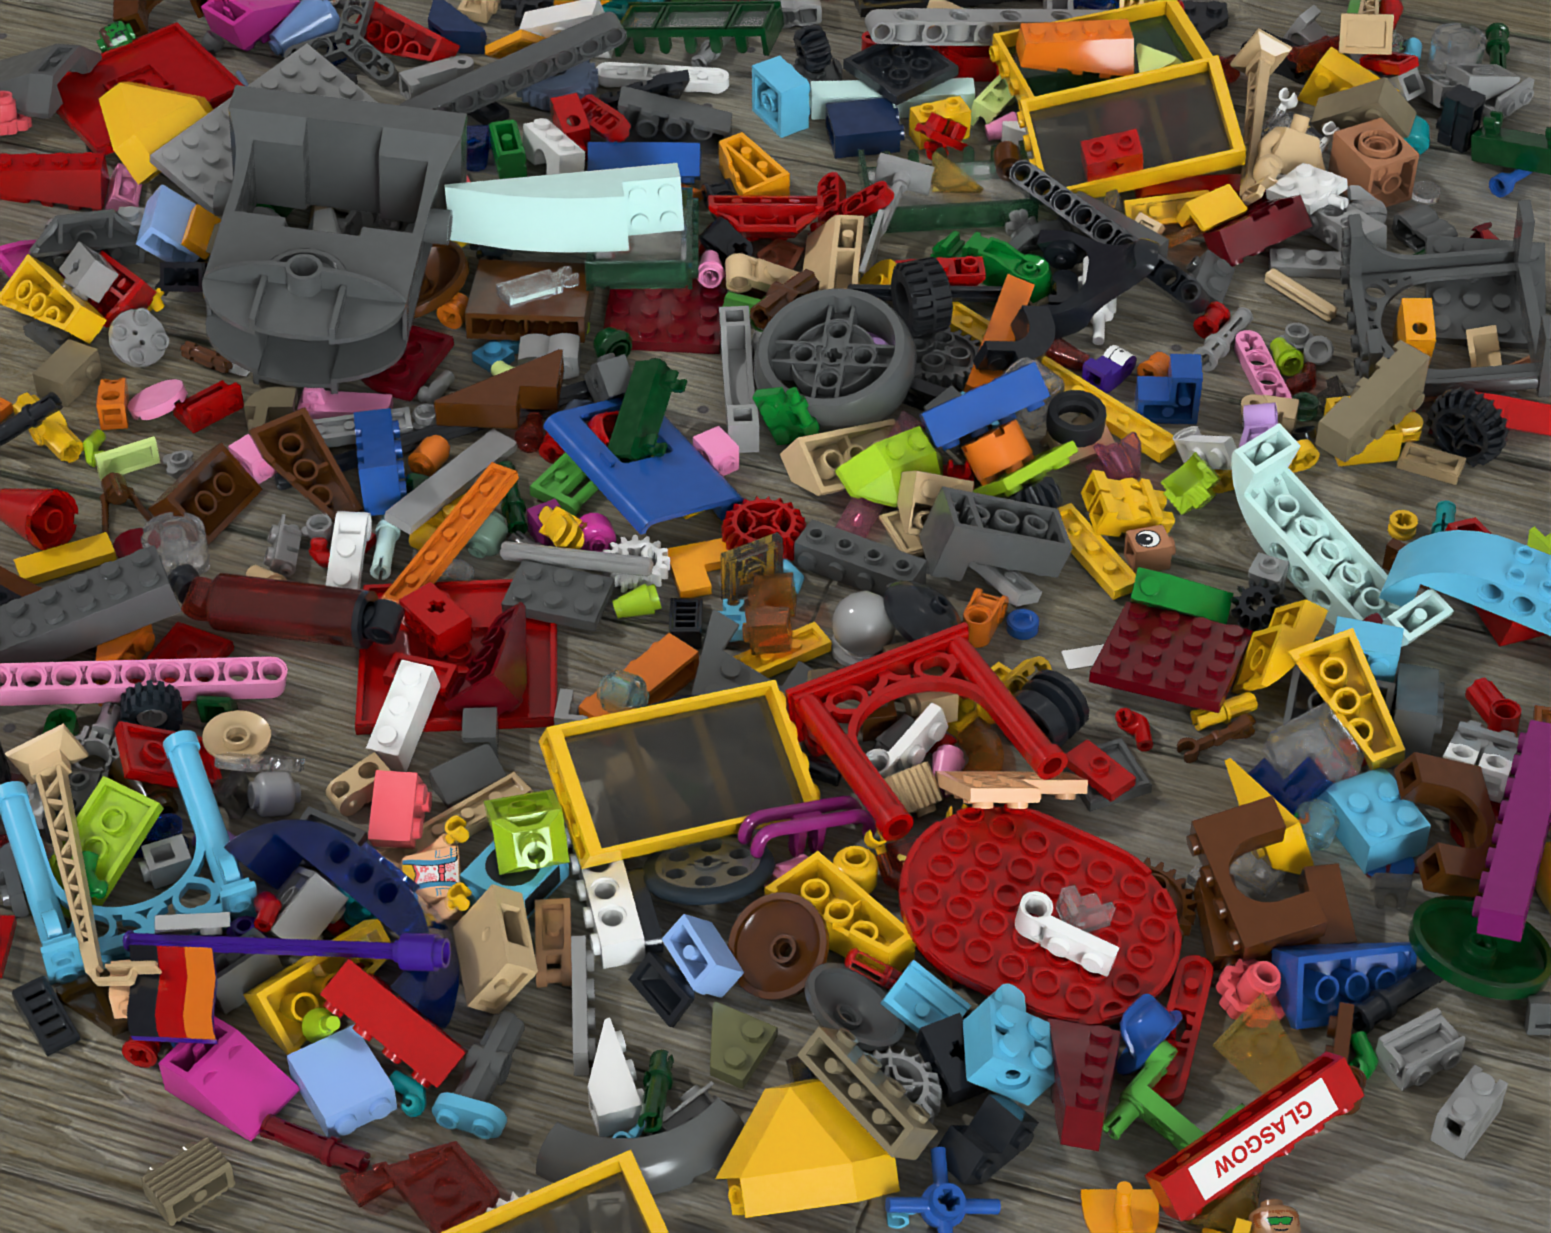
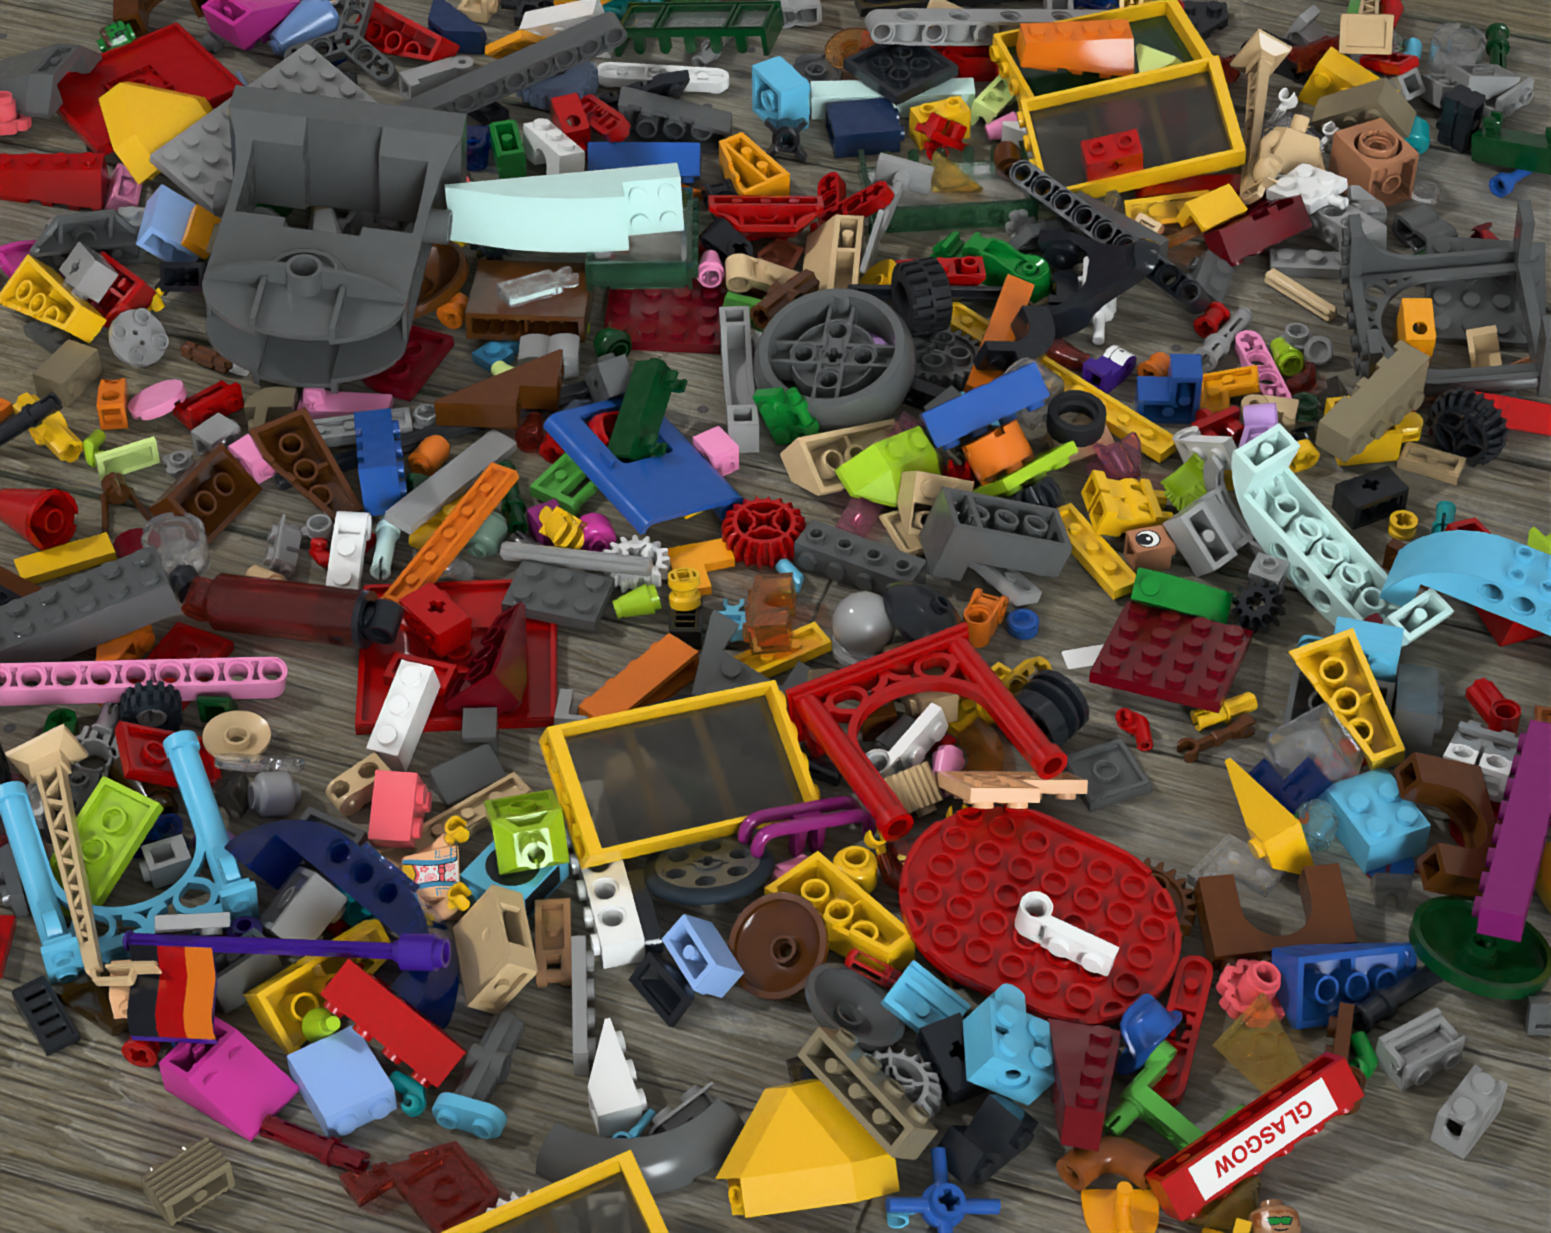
(97, 887): green arm -> none
(214, 431): none -> light grey brick
(267, 909): red arm -> none
(436, 388): light grey arm -> none
(622, 691): clear light blue head -> none
(656, 1085): dark green pin -> none
(684, 589): none -> yellow wheel
(737, 1044): olive wing -> none
(746, 561): clear smoke tile -> none
(786, 143): none -> black brick
(812, 47): black gear -> none
(845, 44): none -> clear orange dish
(1083, 911): clear panel -> none
(1100, 770): red plate -> none
(1115, 1156): none -> dark orange cylinder
(1211, 527): none -> light grey piece
(1220, 423): none -> red hips
(1222, 385): none -> light orange tile
(1252, 924): reddish brown arch -> none
(1268, 649): yellow slope -> none
(1369, 497): none -> black brick

